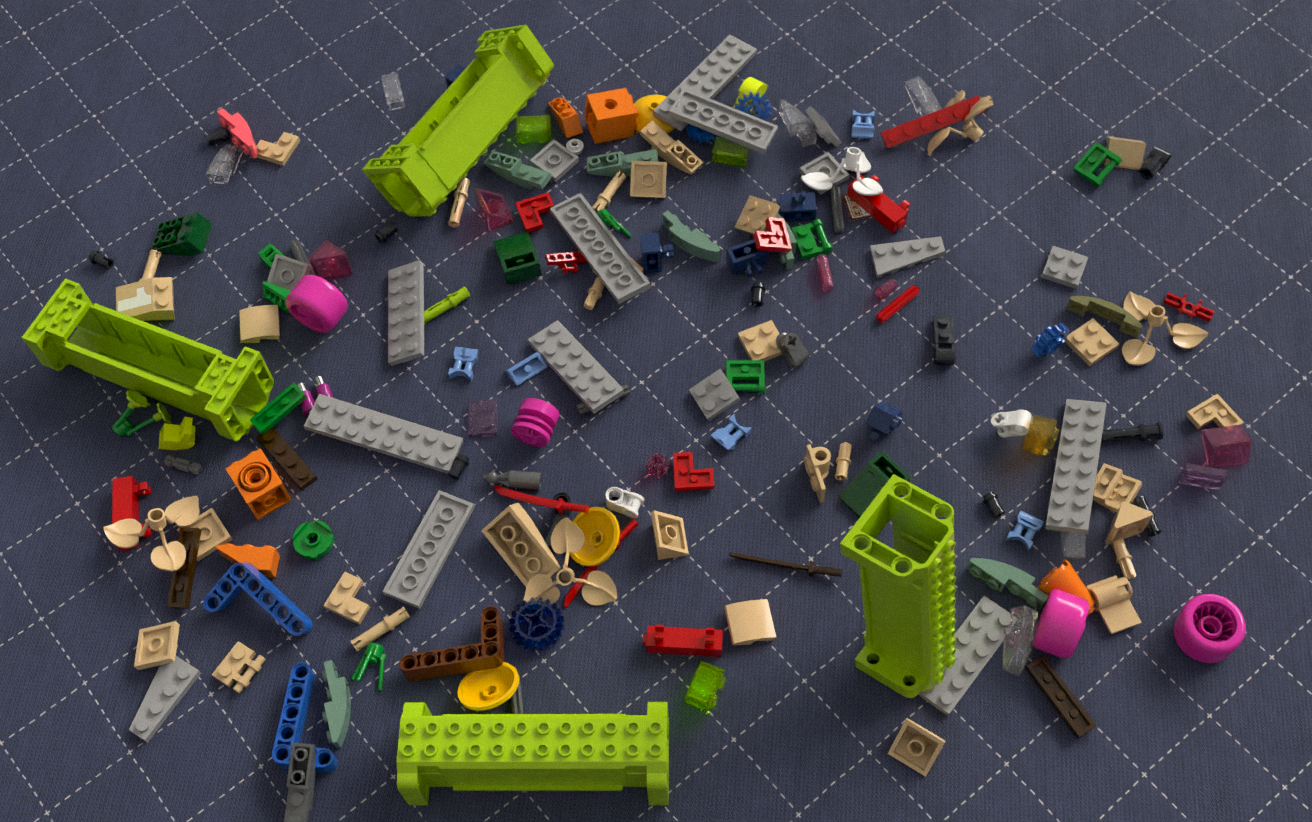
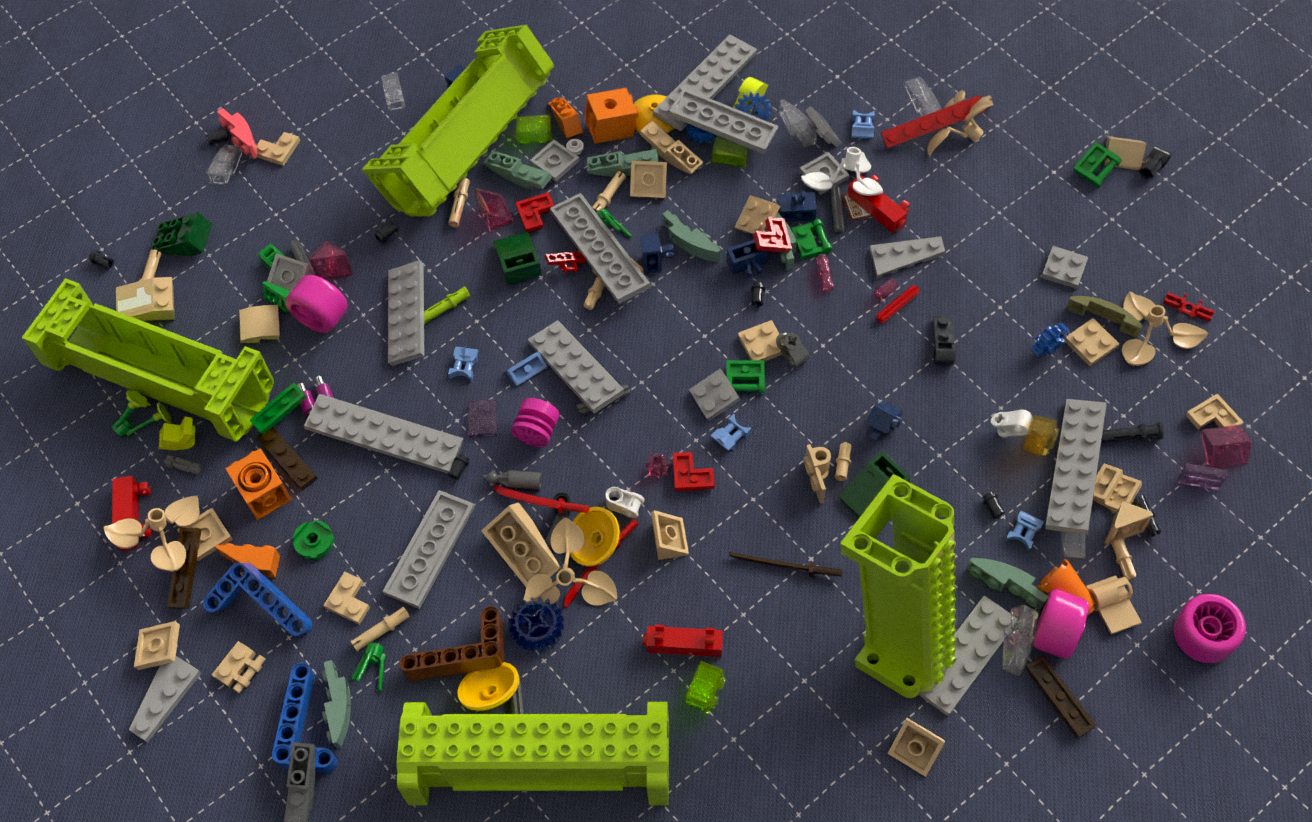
(750, 622): tan slope -> none

